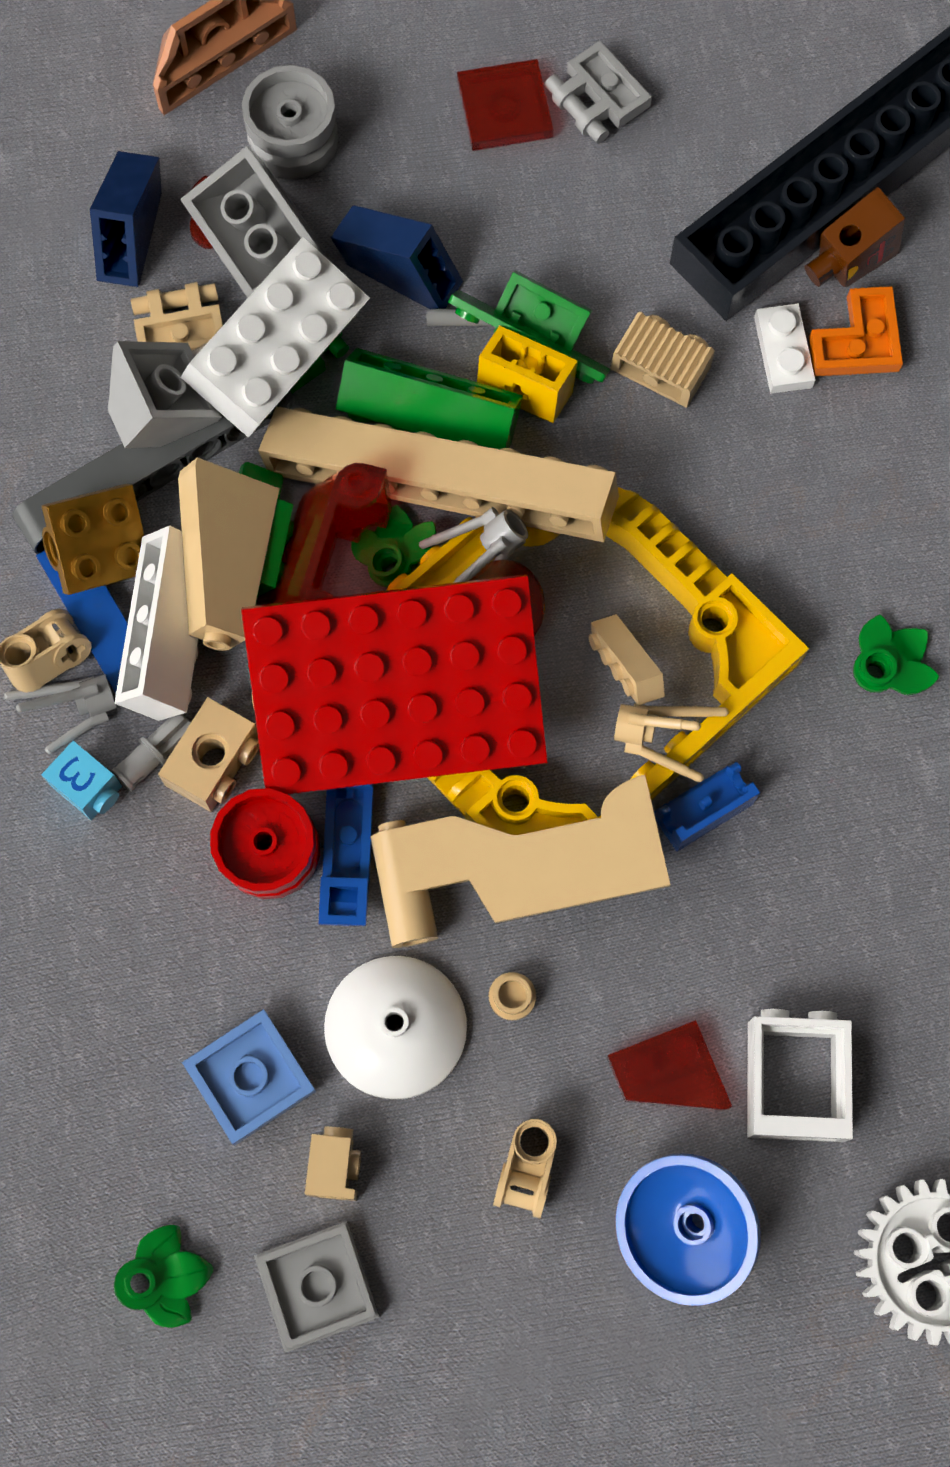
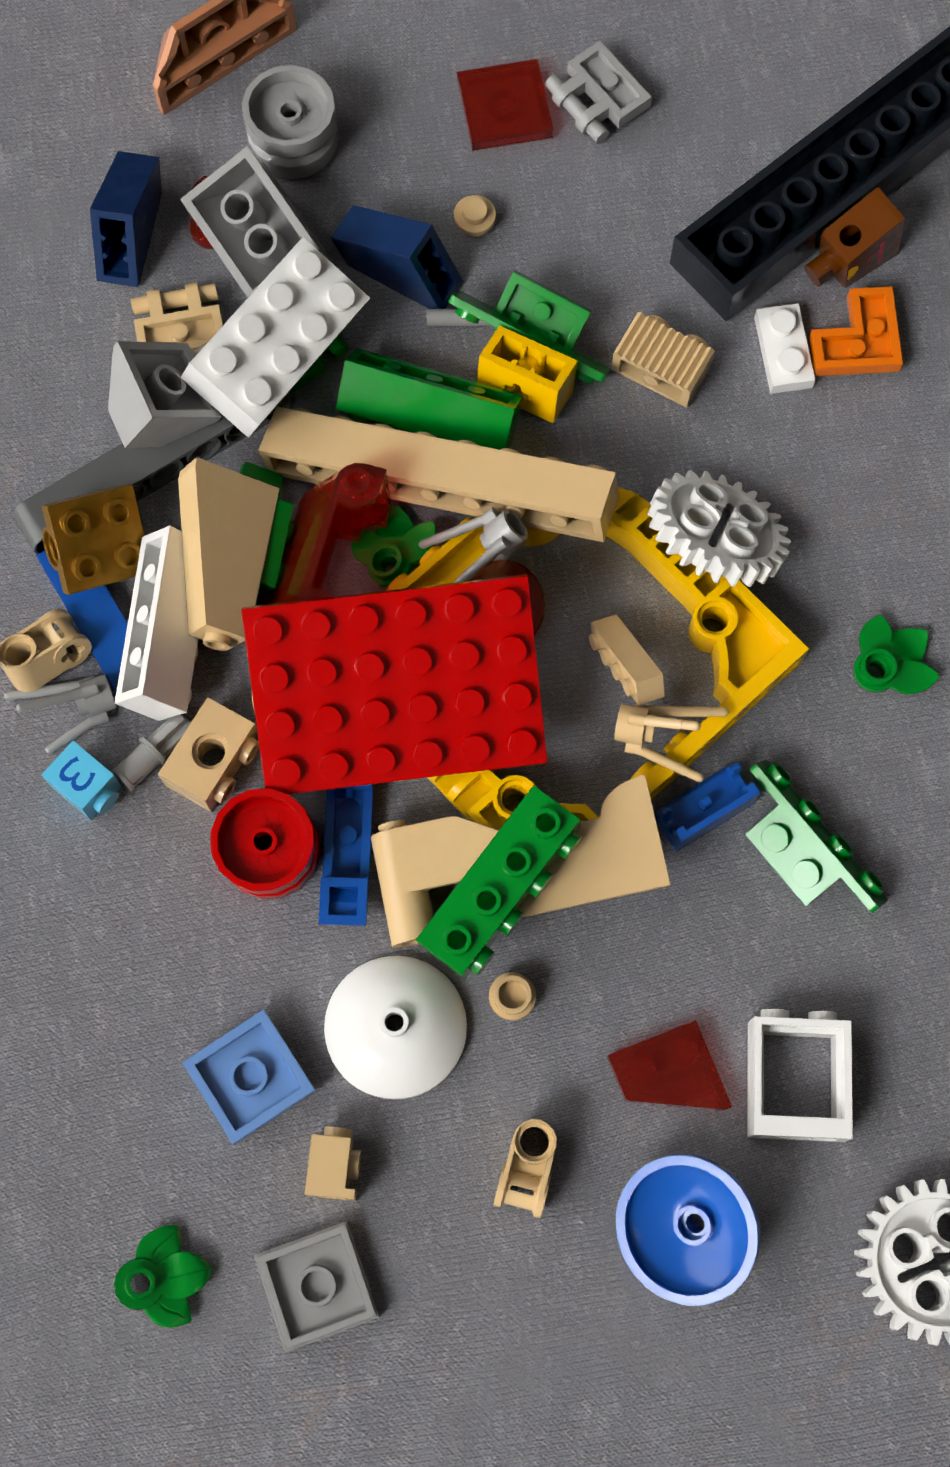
(474, 215): none -> tan plate
(500, 882): none -> green brick
(749, 544): none -> white gear
(803, 847): none -> bracket

